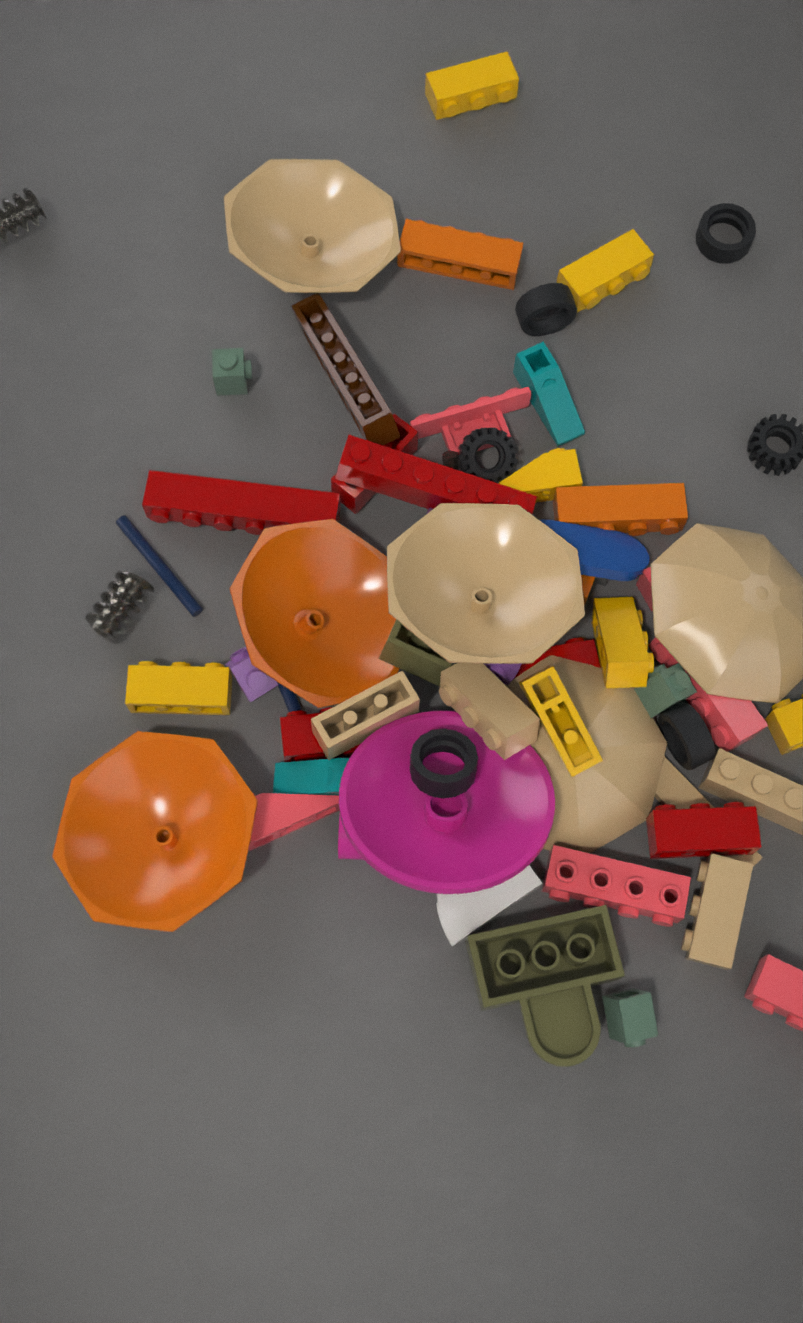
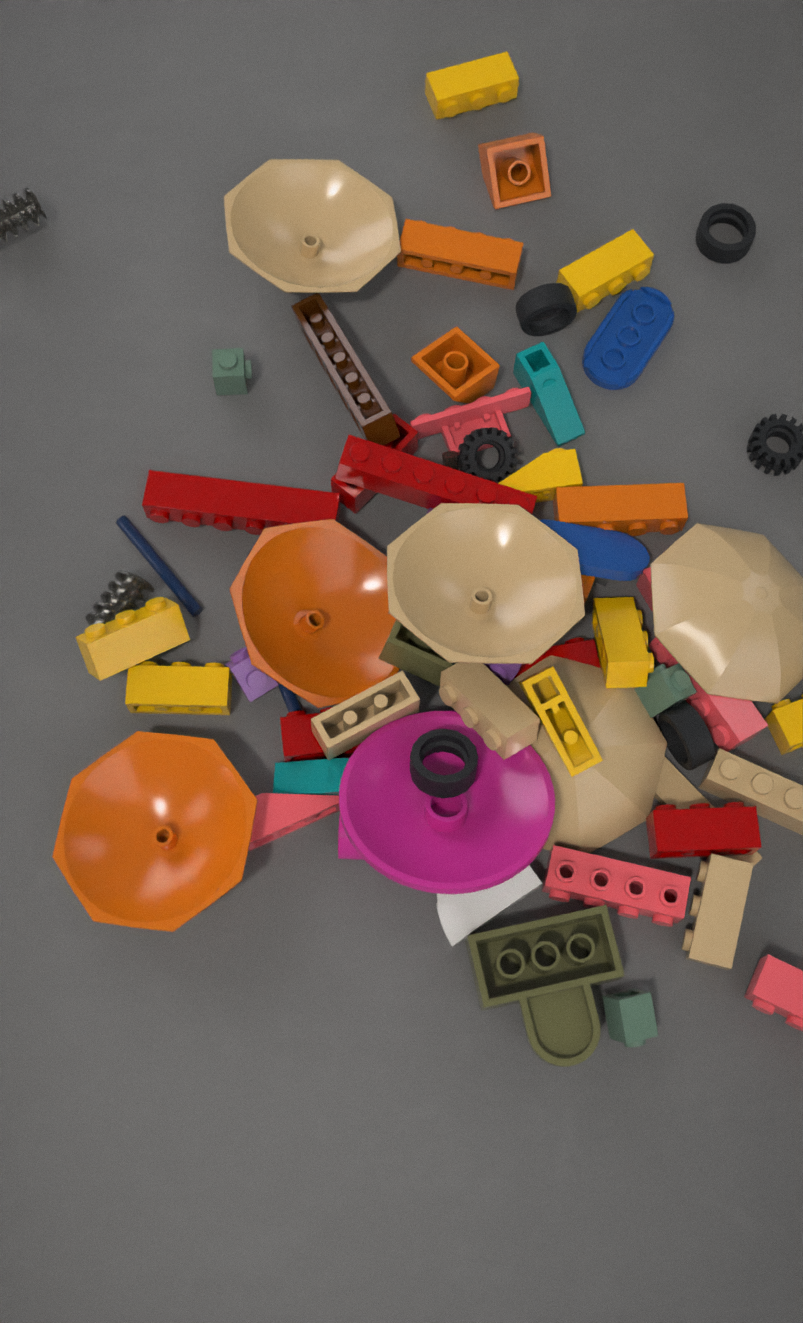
(132, 637): none -> yellow brick
(458, 366): none -> orange slope
(515, 169): none -> orange slope
(628, 338): none -> blue tile

